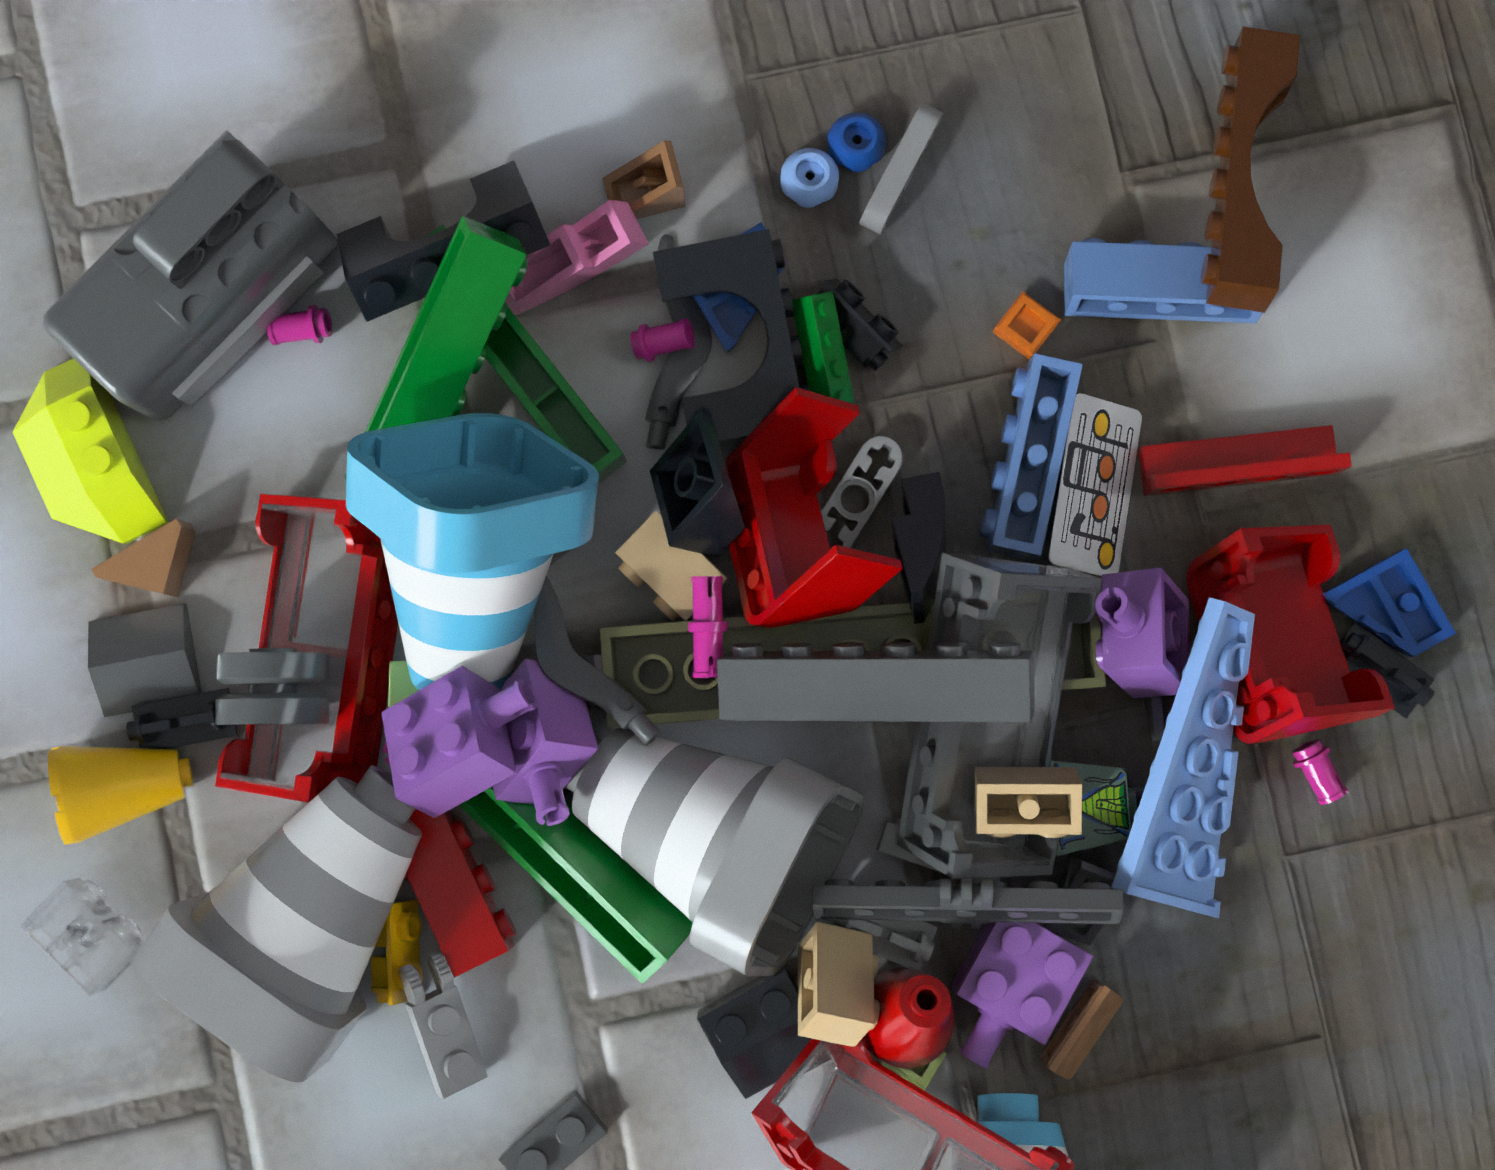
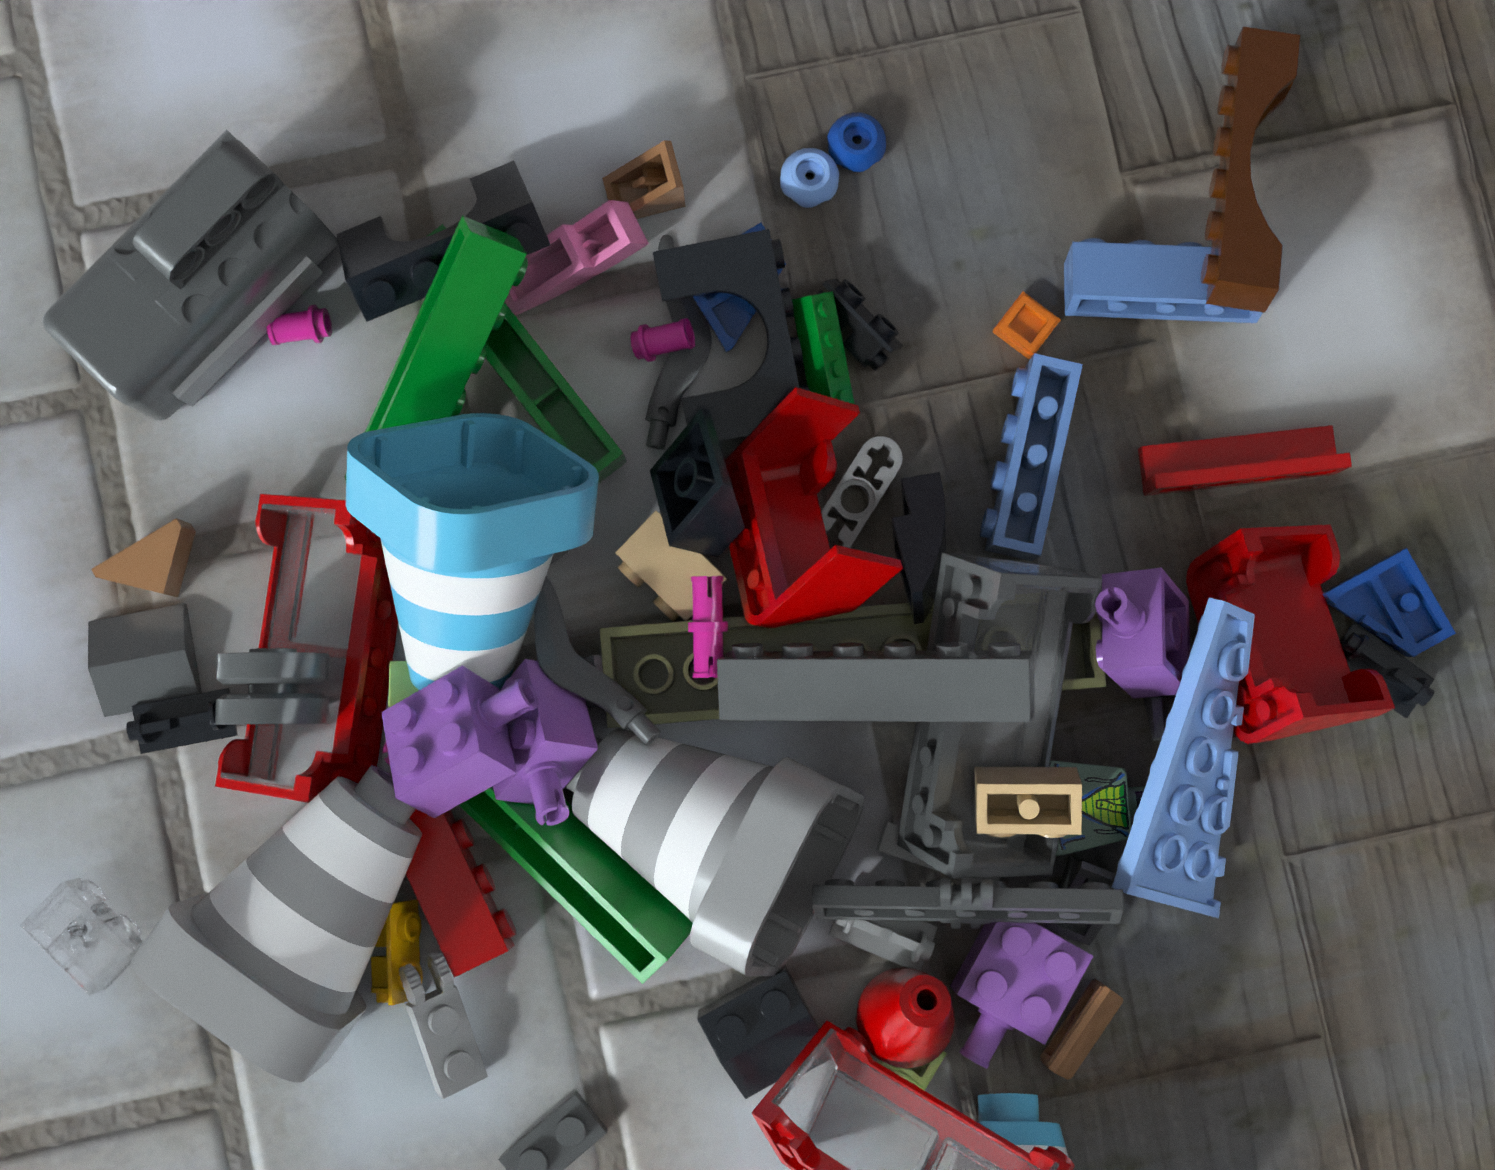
(86, 457): neon yellow wedge -> none
(112, 786): yellow cone -> none
(836, 985): tan brick -> none
(901, 168): light grey beam -> none
(1095, 486): sticker -> none
(1319, 771): dark pink pin -> none

